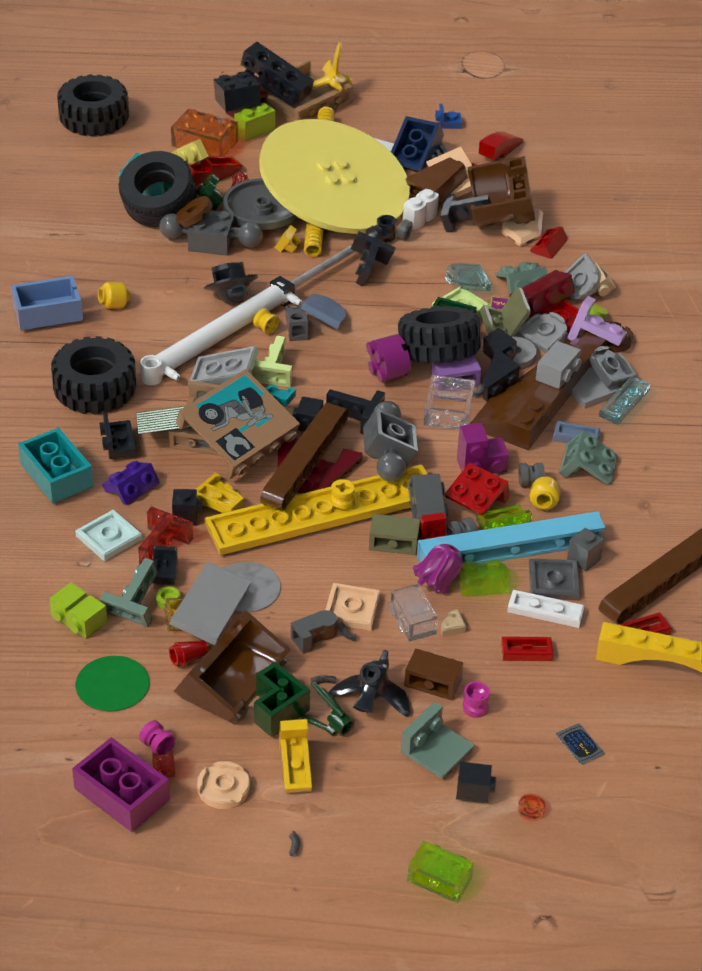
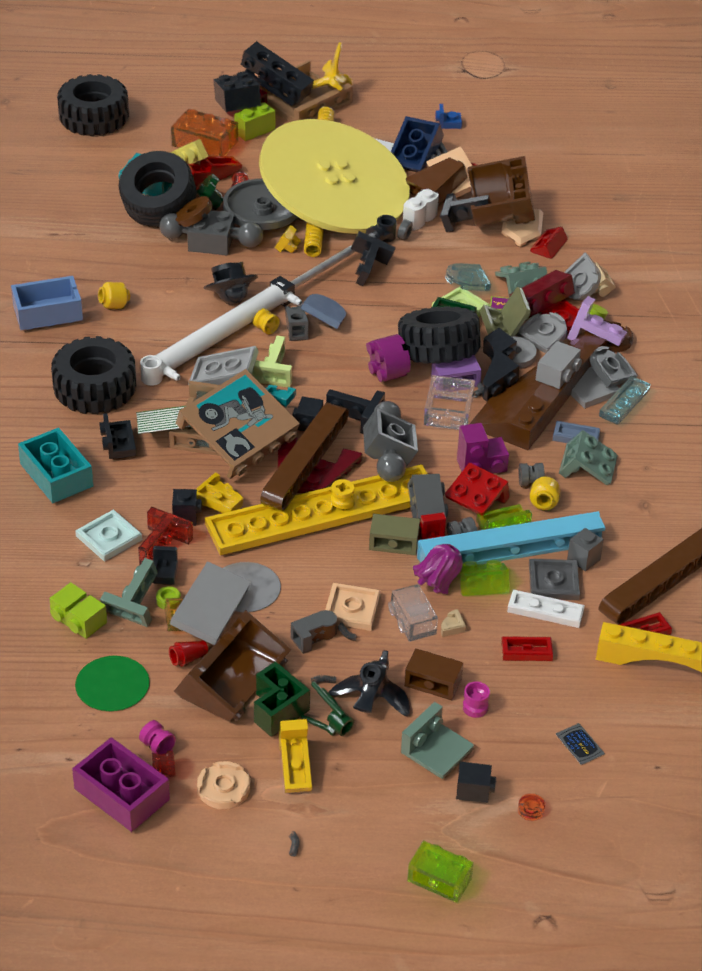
(132, 481): dark purple bracket -> none
(498, 145): red slope -> none

